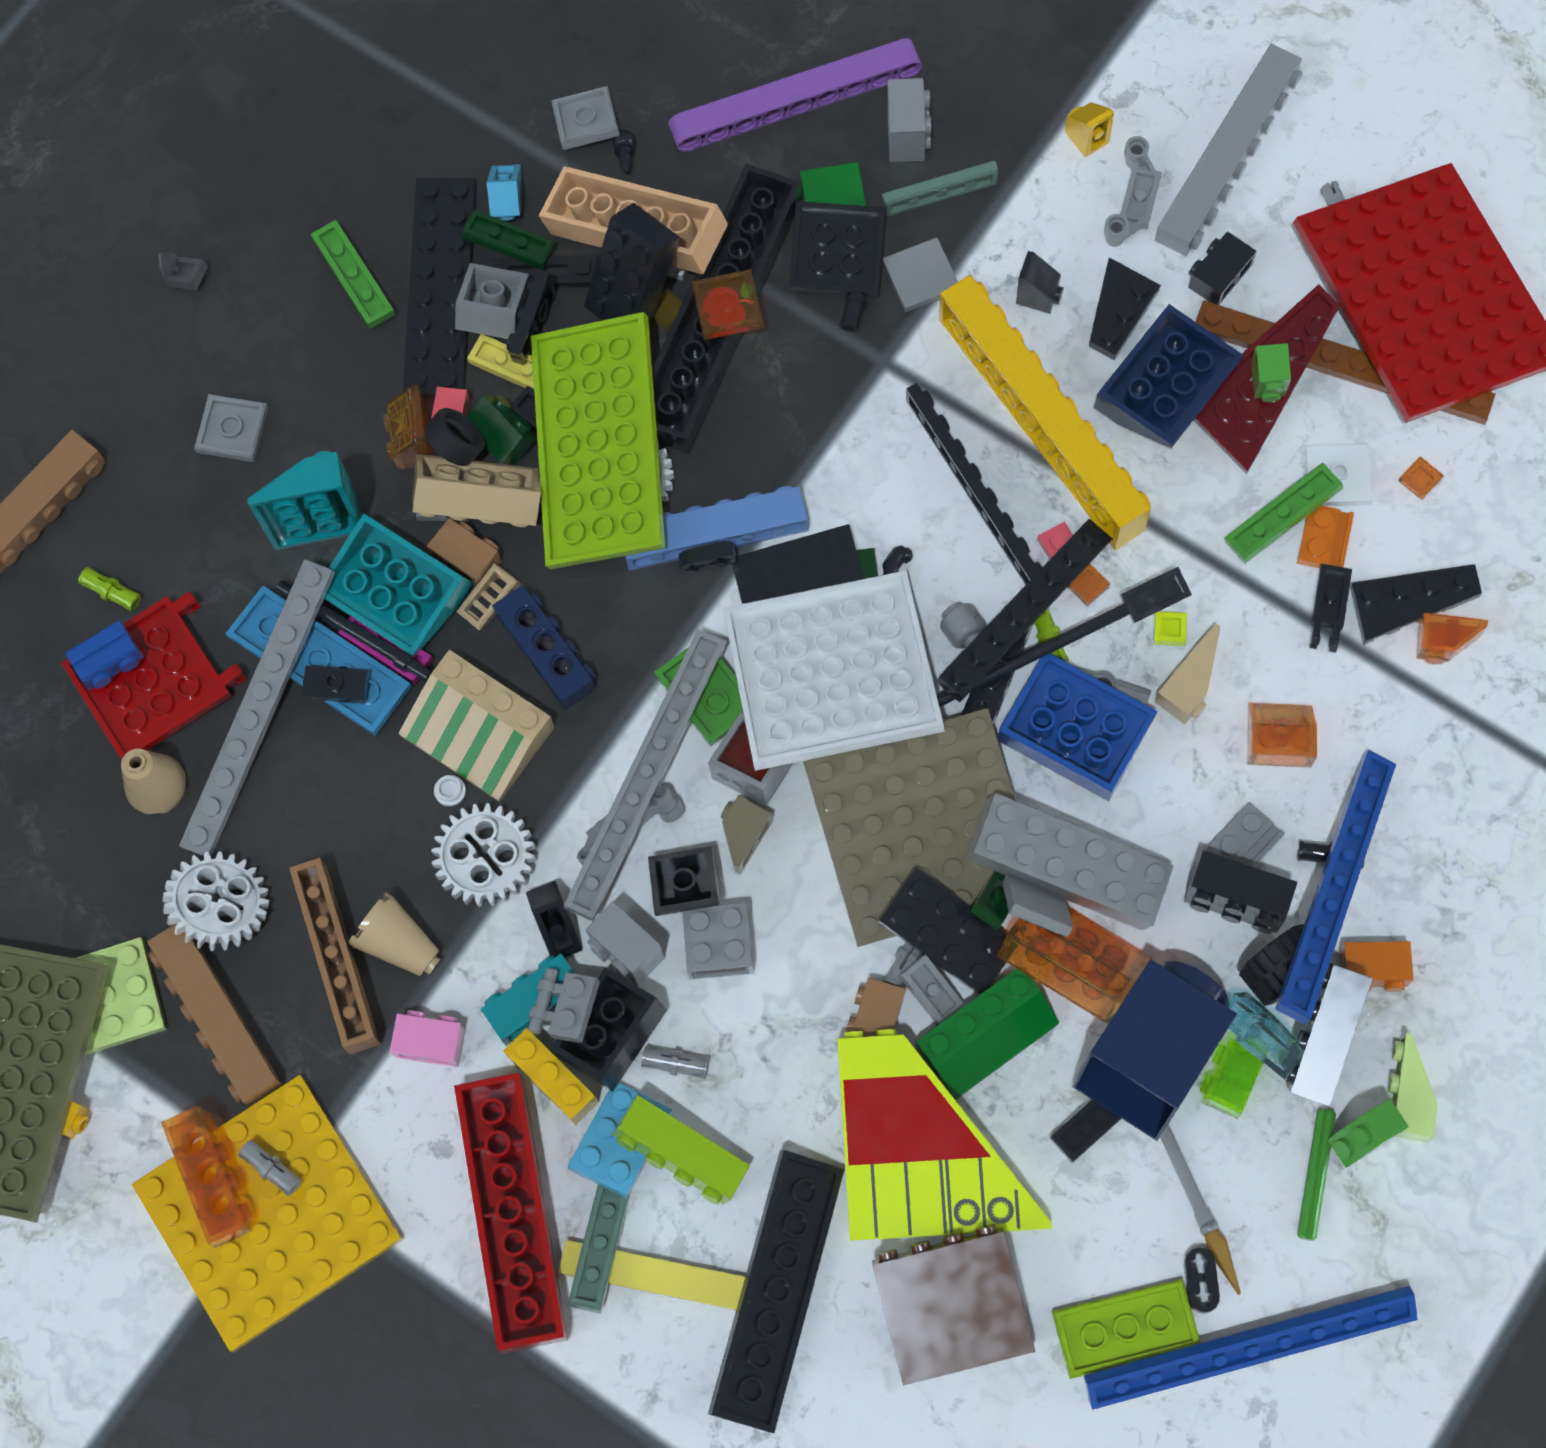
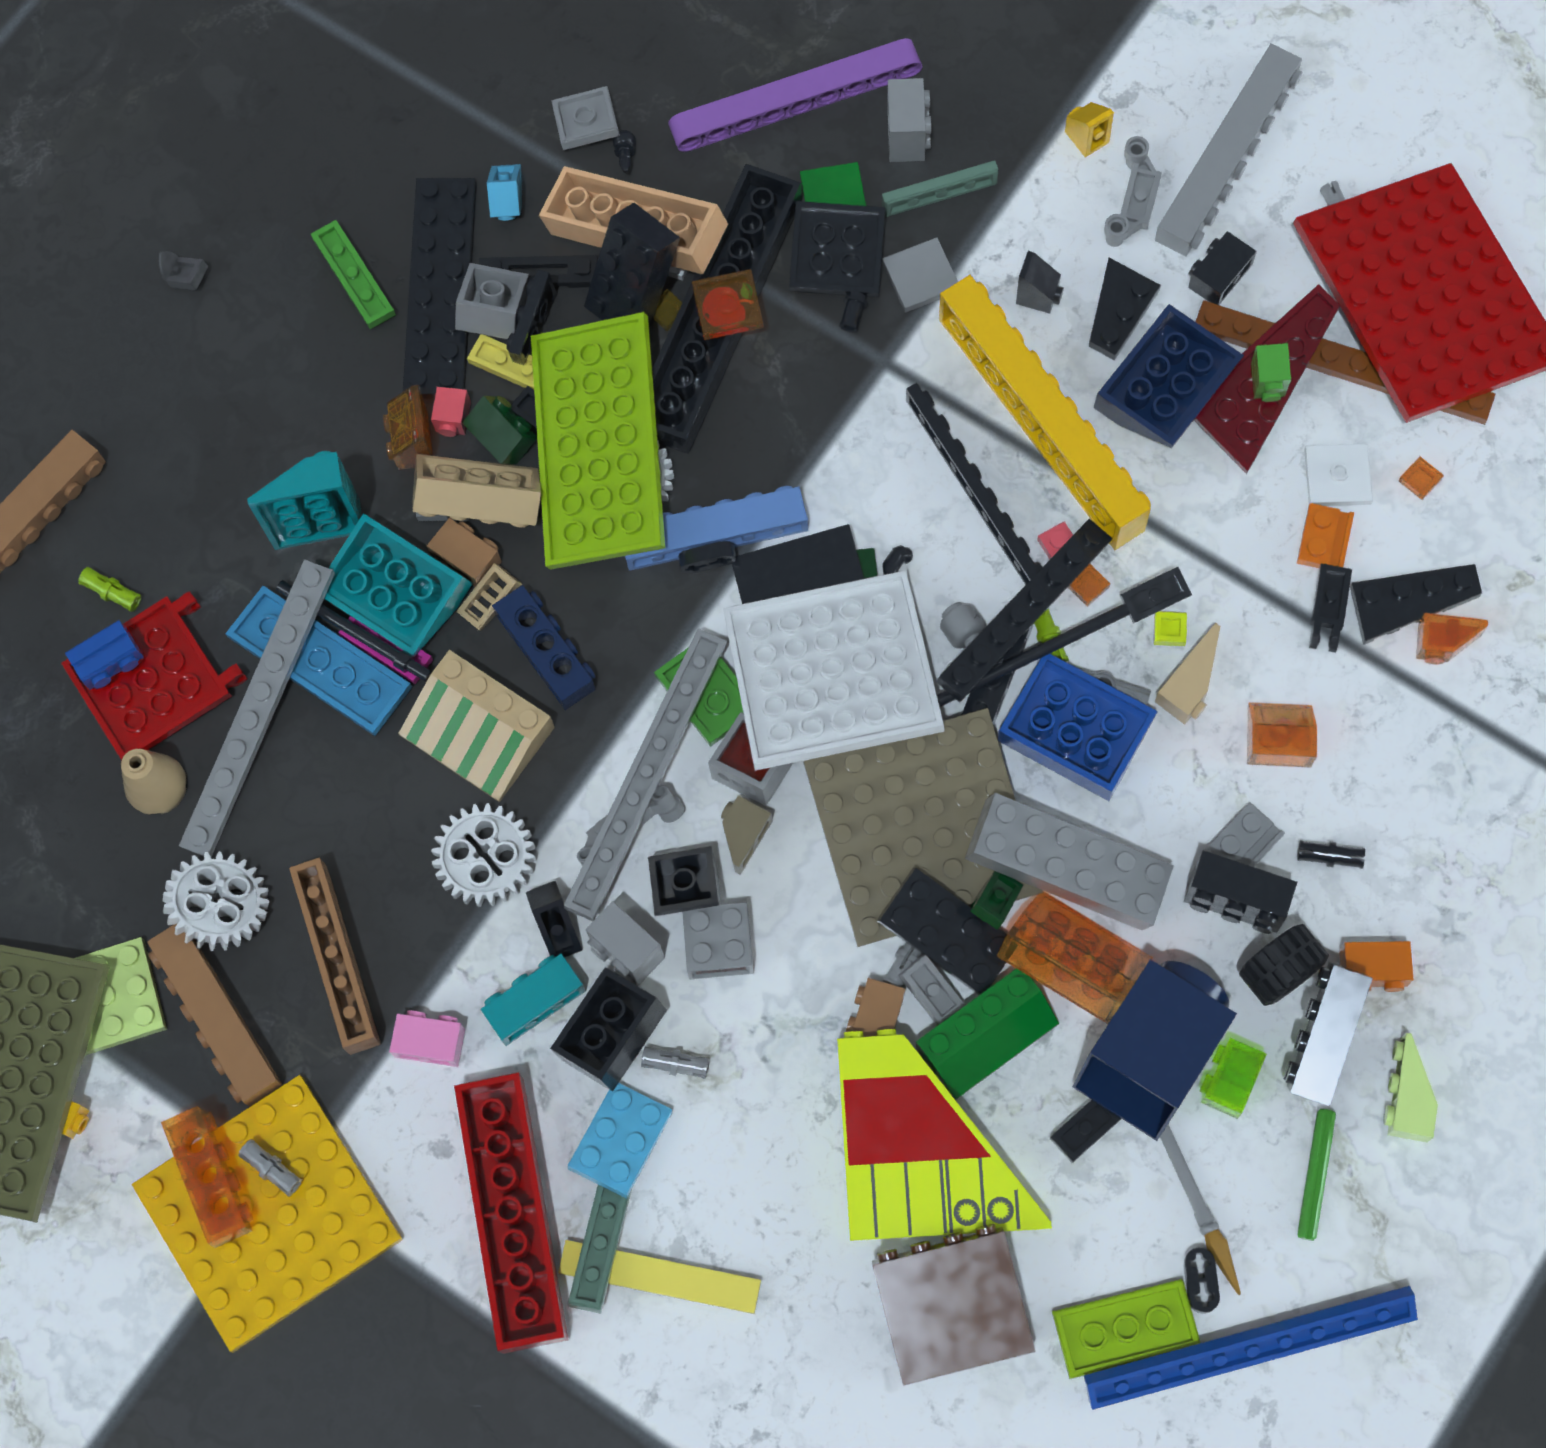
(231, 428): light grey tile -> none
(335, 684): black plate -> none
(395, 938): tan cone -> none
(449, 790): white plate -> none
(454, 437): black tyre -> none
(508, 239): dark green tile -> none
(551, 1076): yellow brick -> none
(572, 1008): light grey plate -> none
(680, 1150): lime brick -> none
(776, 1292): black plate -> none
(1037, 905): light grey tile -> none
(1264, 1034): clear light blue slope -> none
(1283, 513): bright green plate -> none
(1335, 888): blue plate -> none
(1367, 1133): bright green brick -> none

